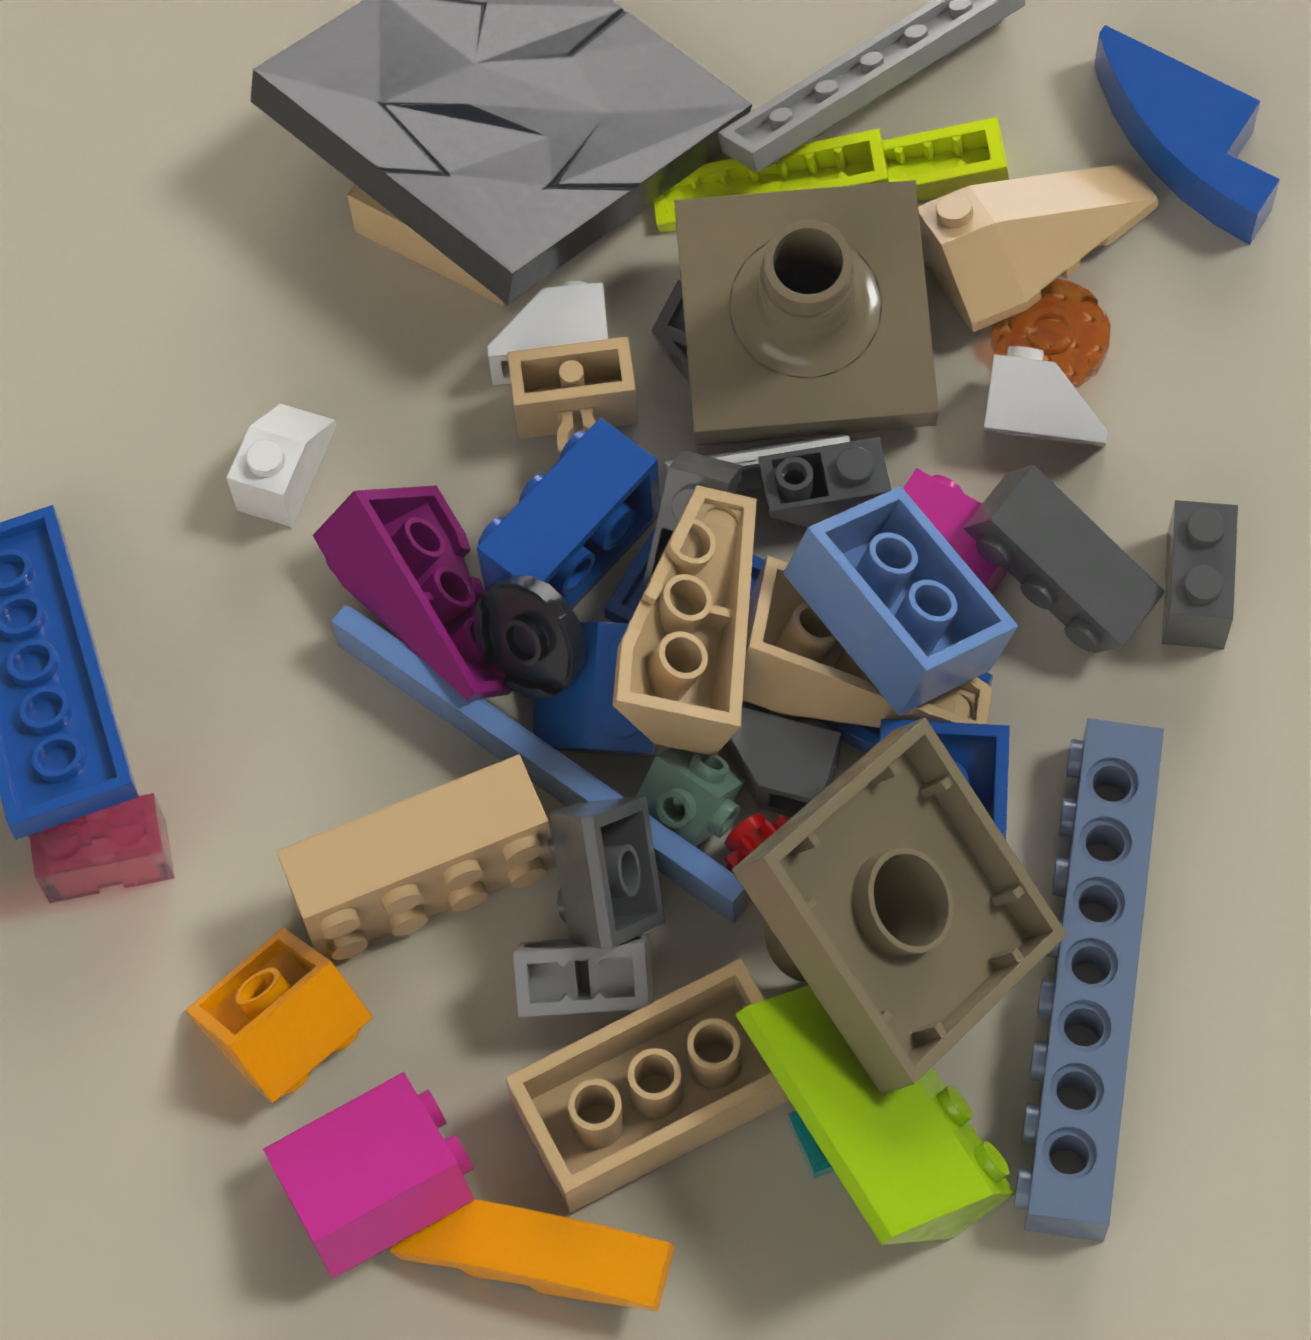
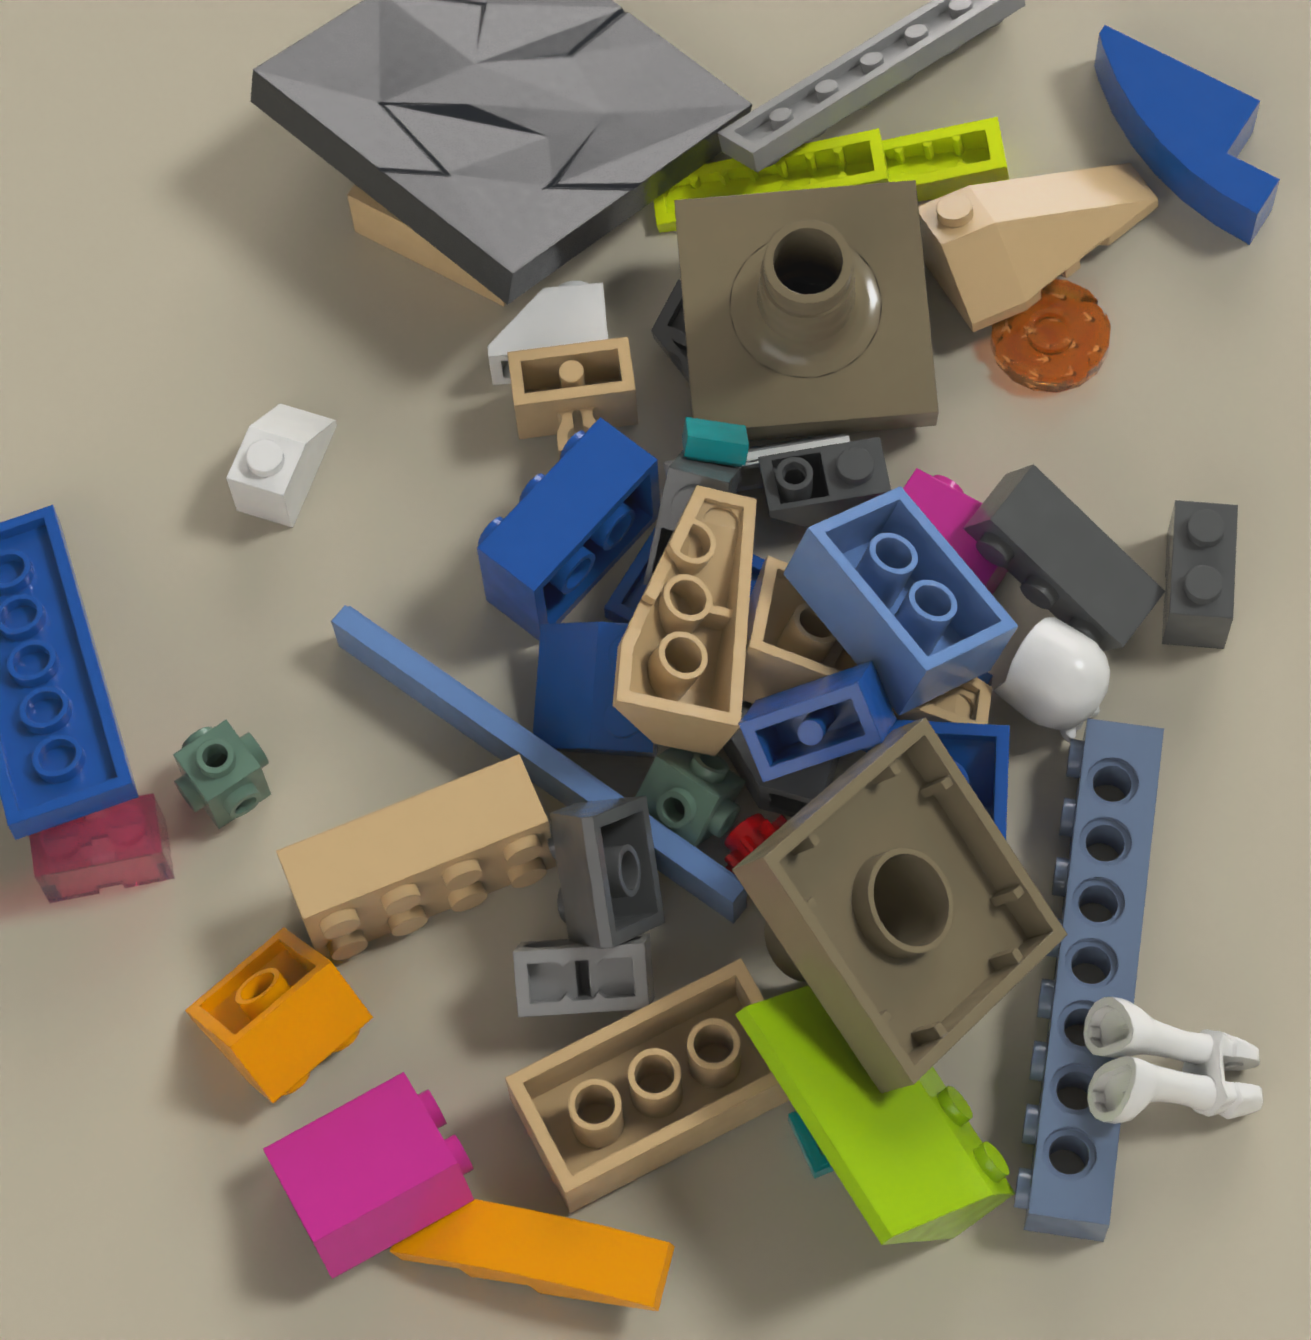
(221, 773): none -> sand green brick
(408, 567): magenta wedge -> none
(530, 636): black tile -> none
(715, 442): none -> teal tile
(818, 721): none -> blue brick
(1038, 401): white slope -> none
(1057, 677): none -> white helmet
(1129, 1084): none -> white piece

